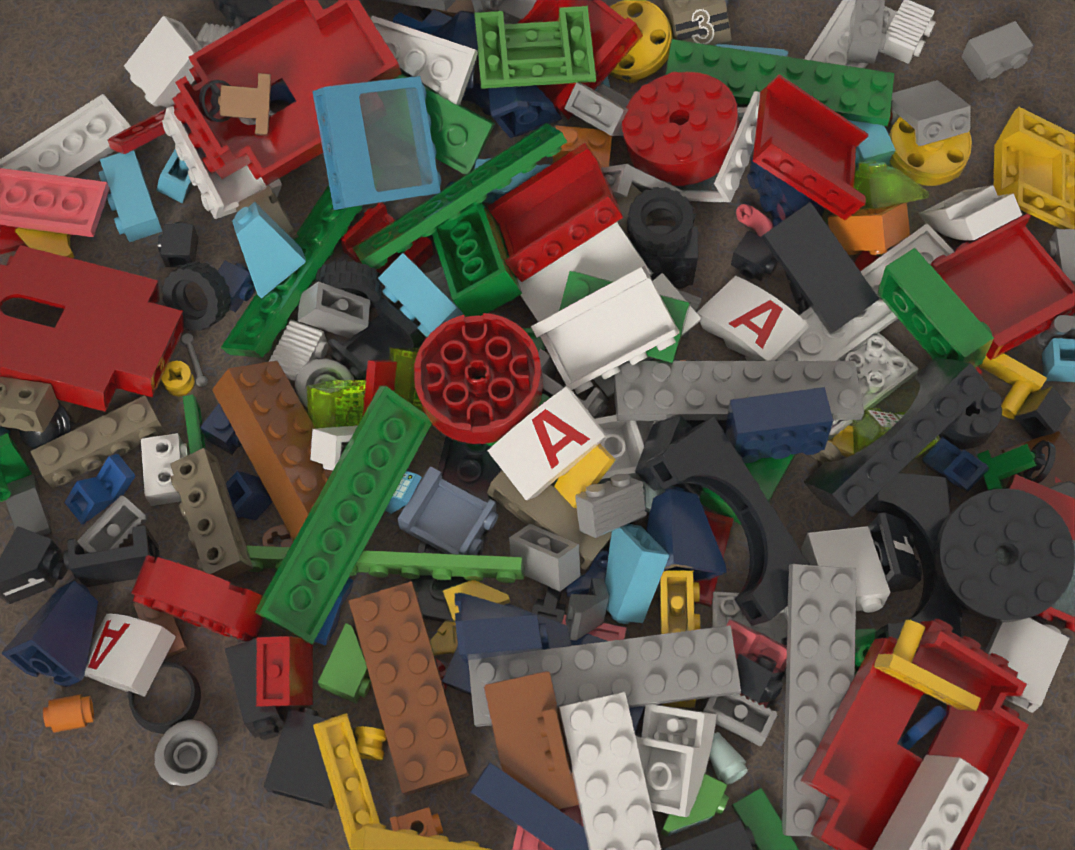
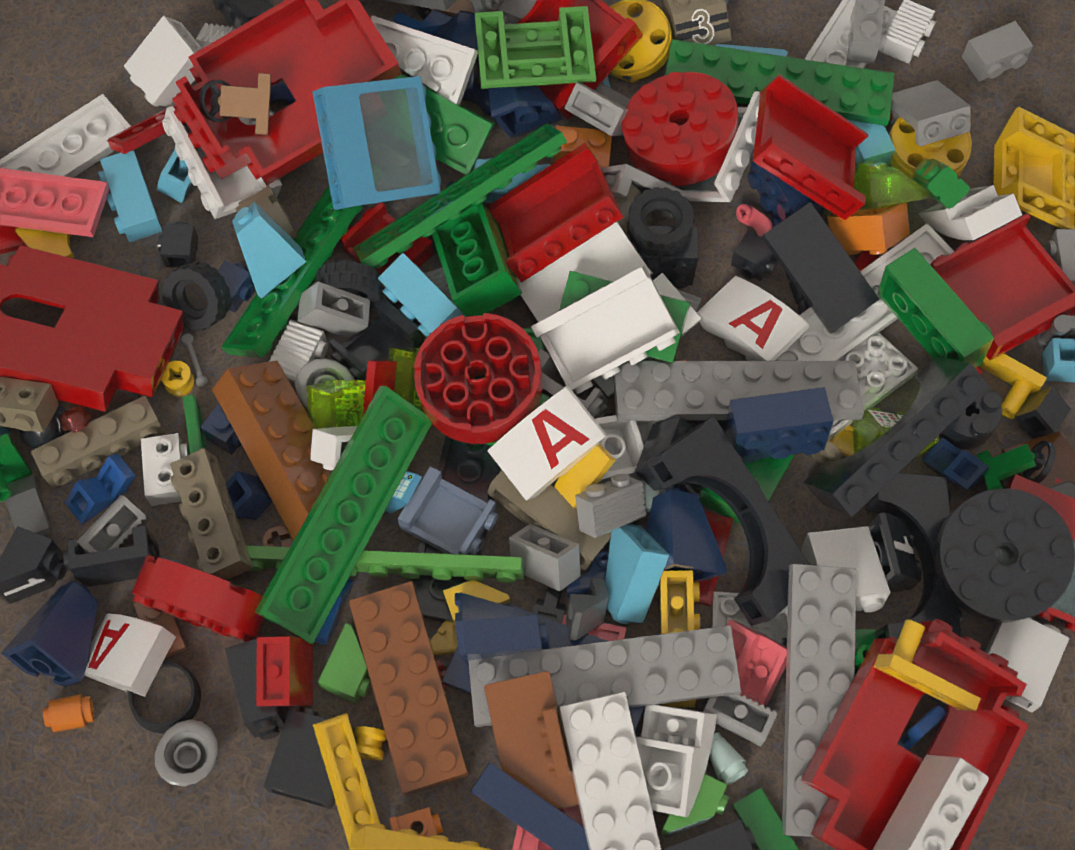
(75, 419): none -> clear red plate
(759, 677): black brick -> none
(940, 182): none -> green brick

